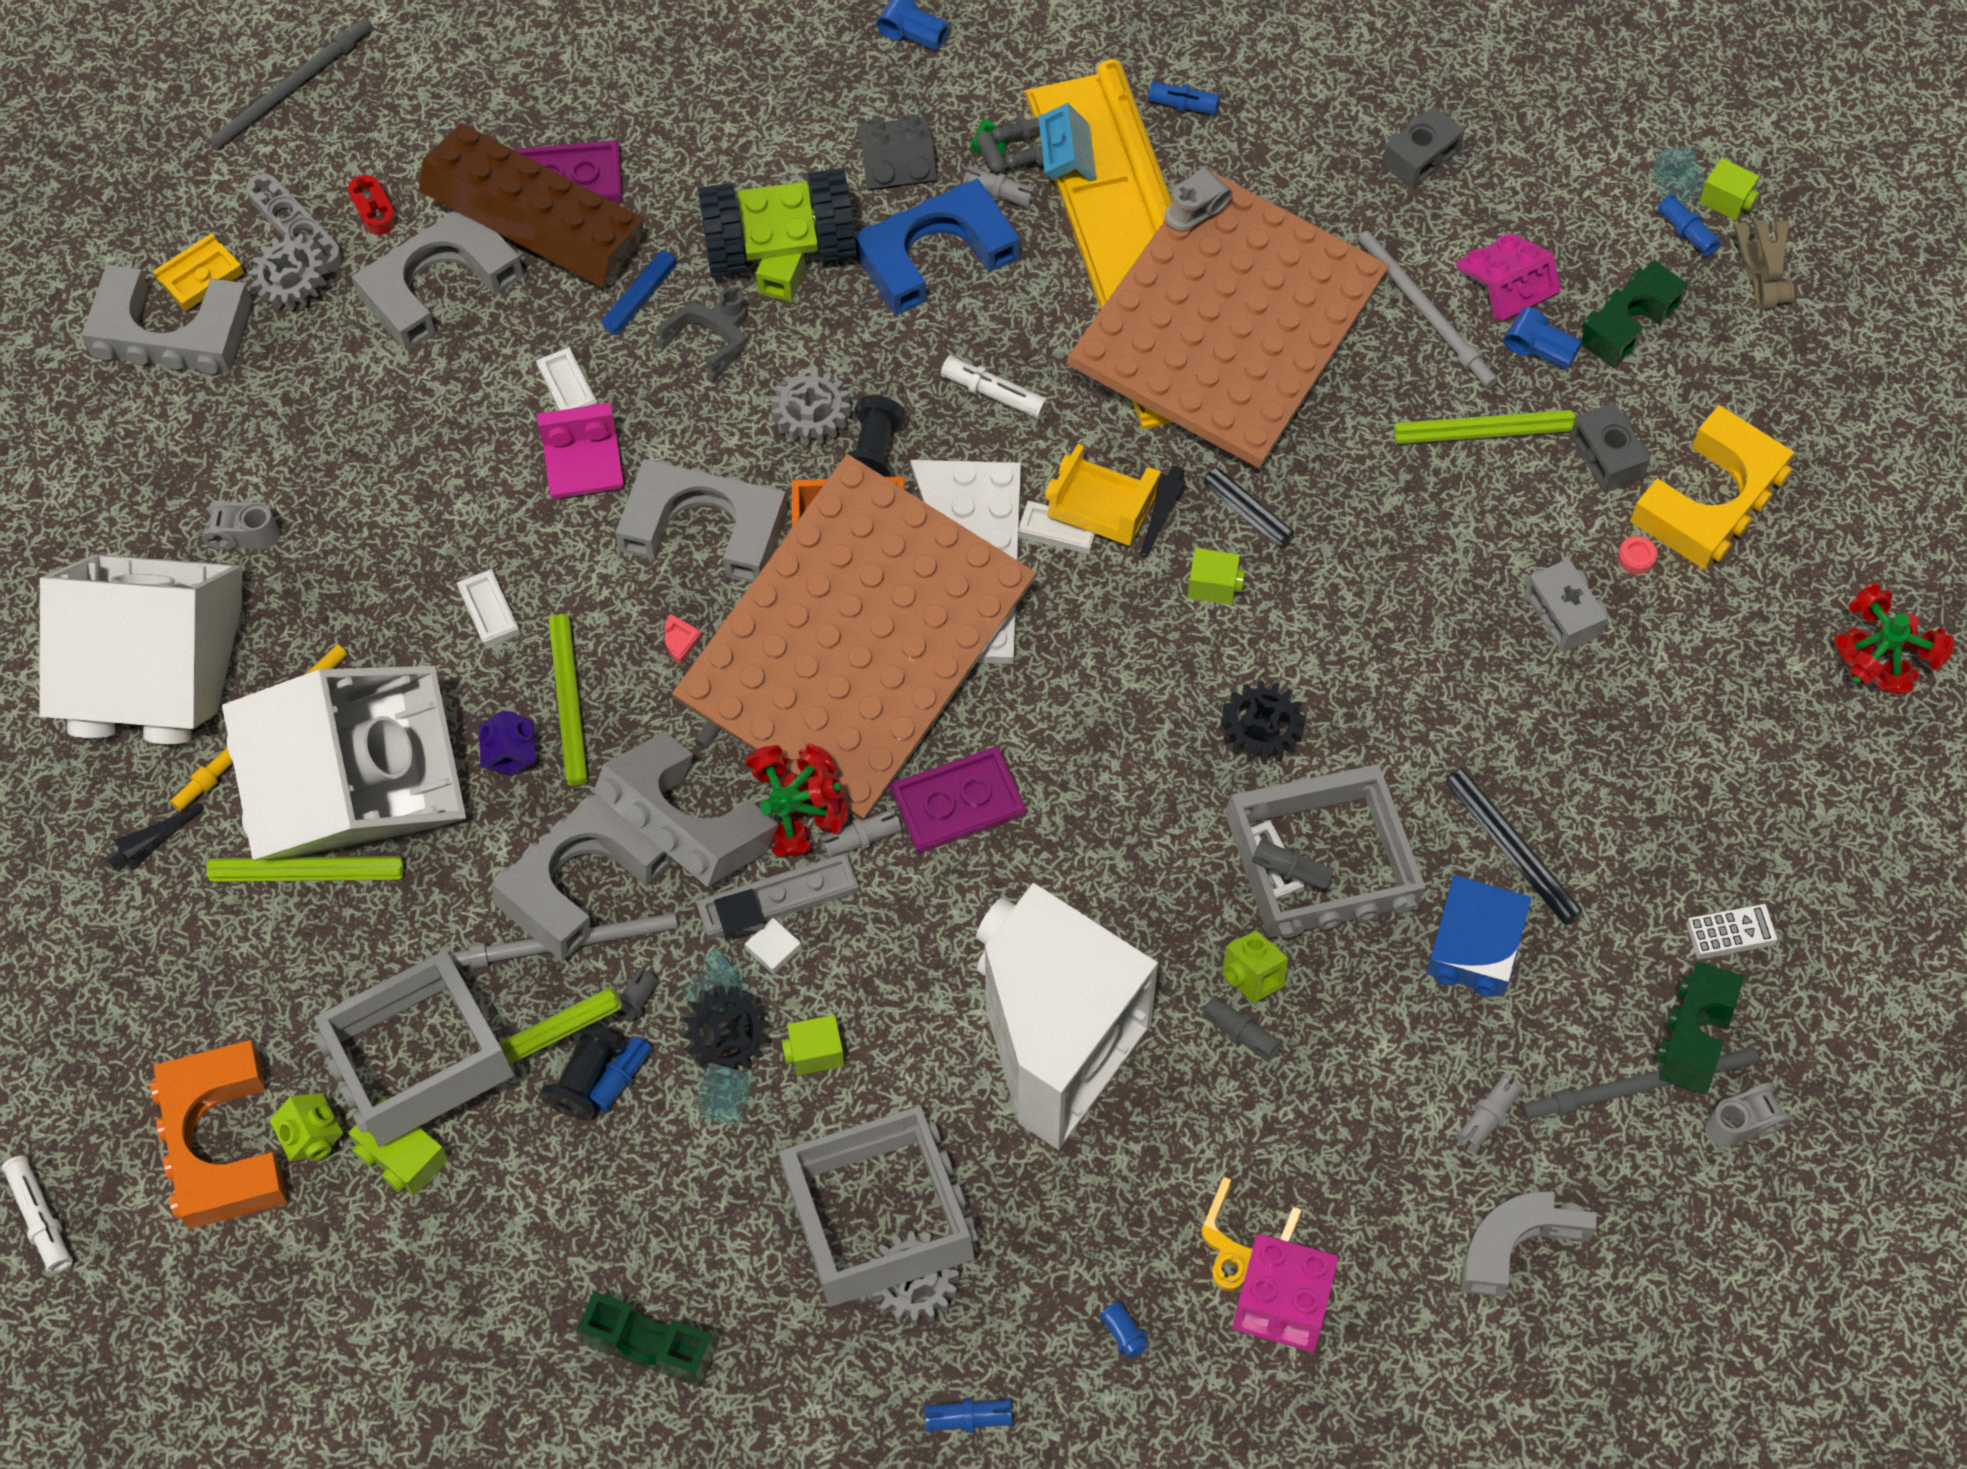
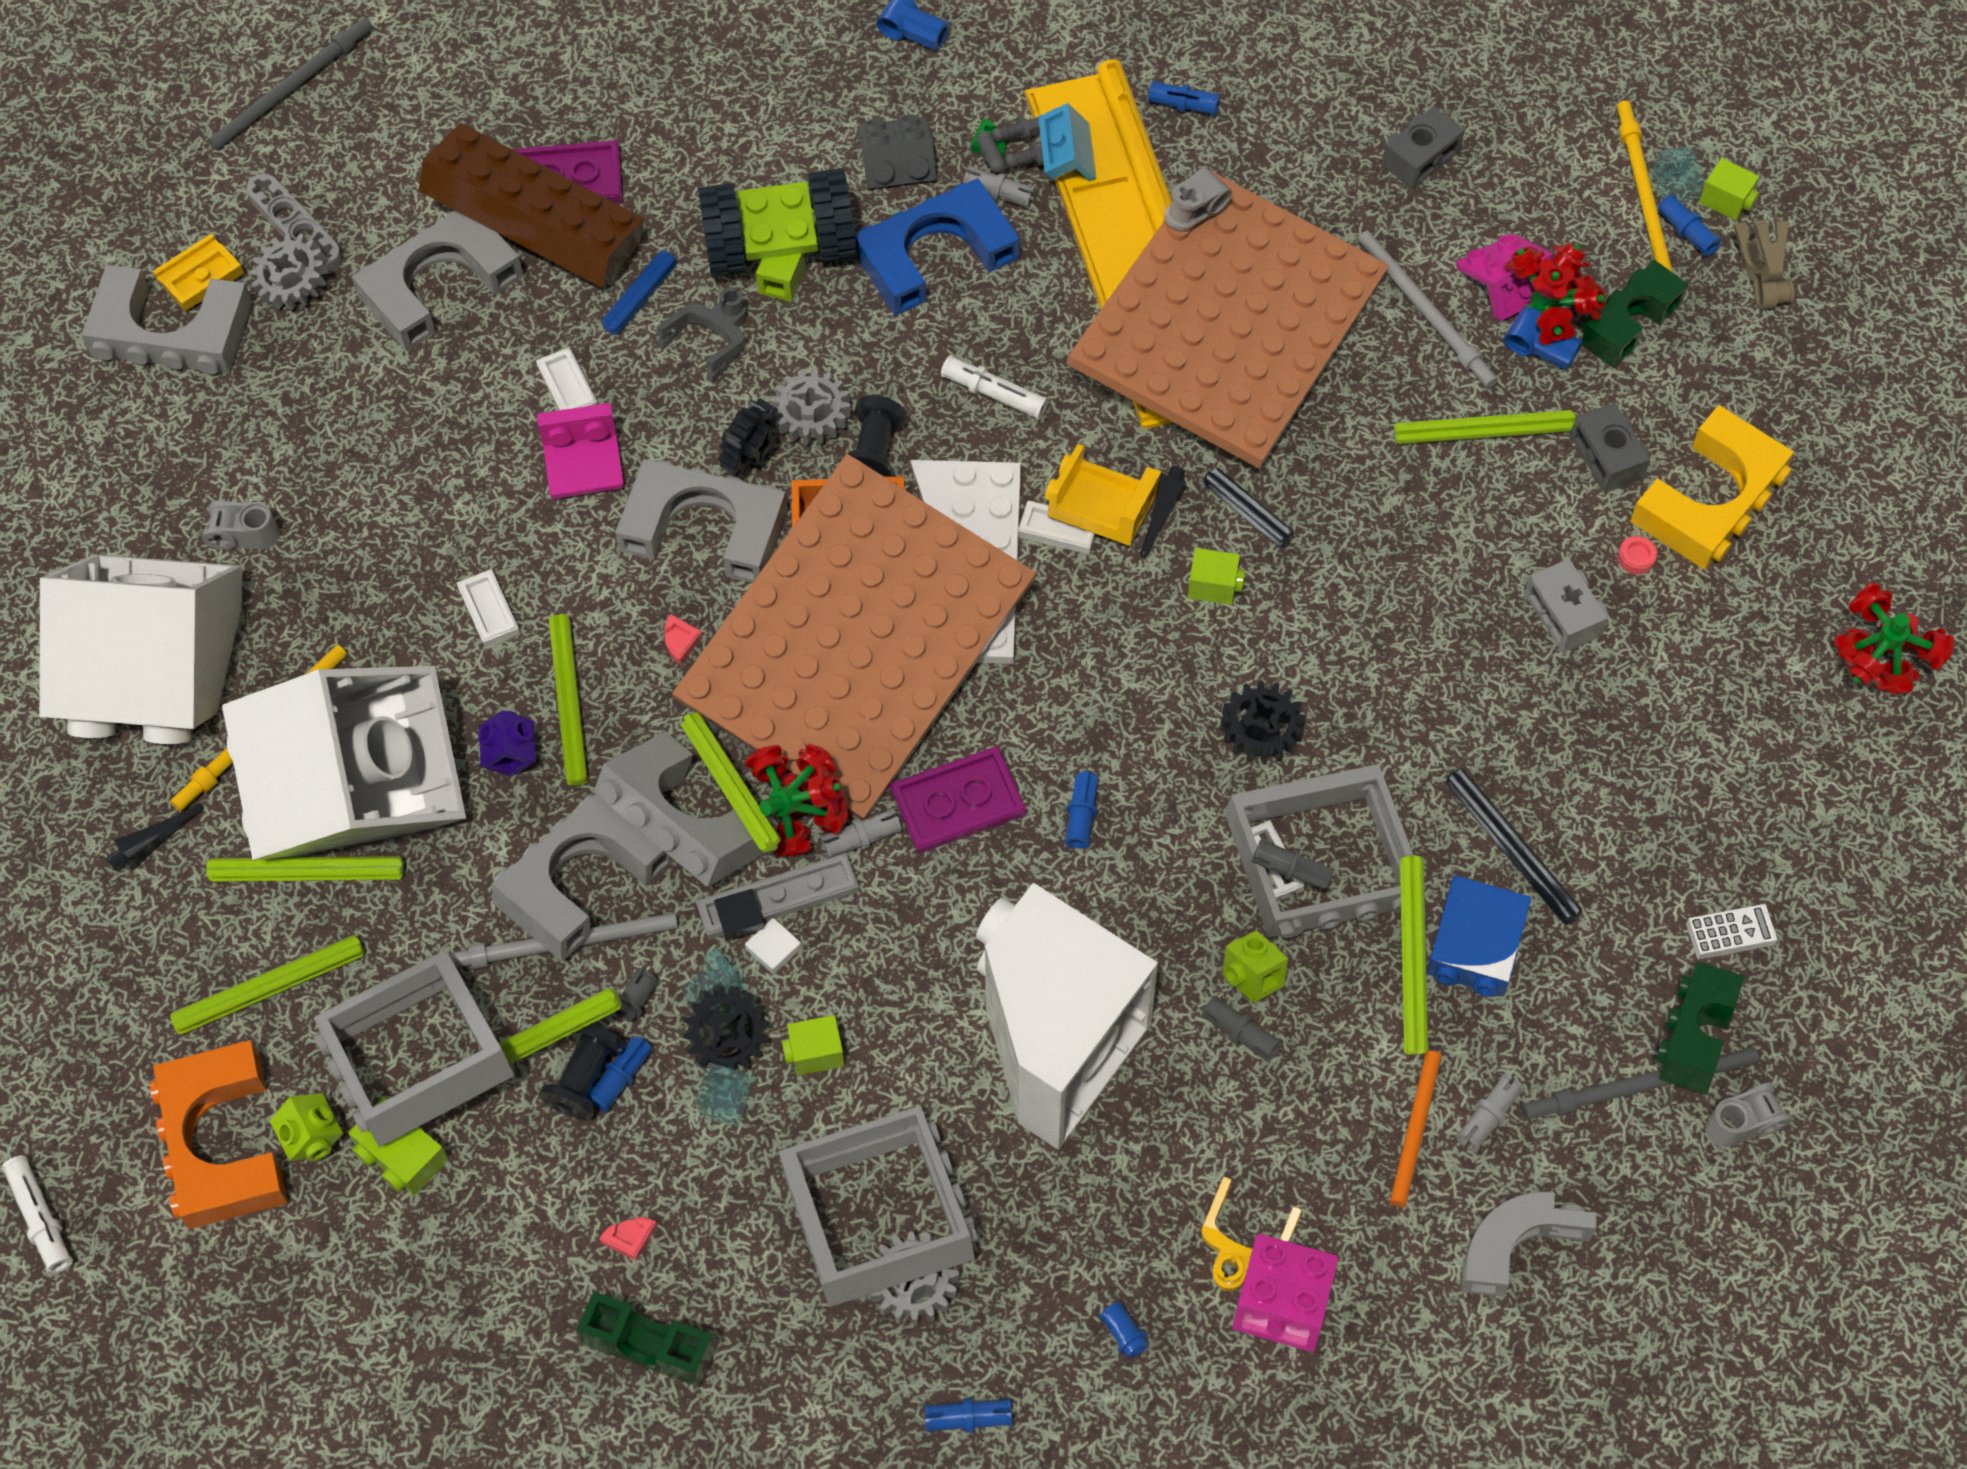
(266, 984): none -> lime axle
(366, 207): red beam -> none
(629, 1236): none -> coral tile
(730, 782): none -> lime axle
(749, 437): none -> black gear
(1081, 810): none -> blue axle
(1413, 955): none -> lime axle
(1415, 1129): none -> orange bar
(1558, 287): none -> red plant
(1631, 135): none -> yellow bar

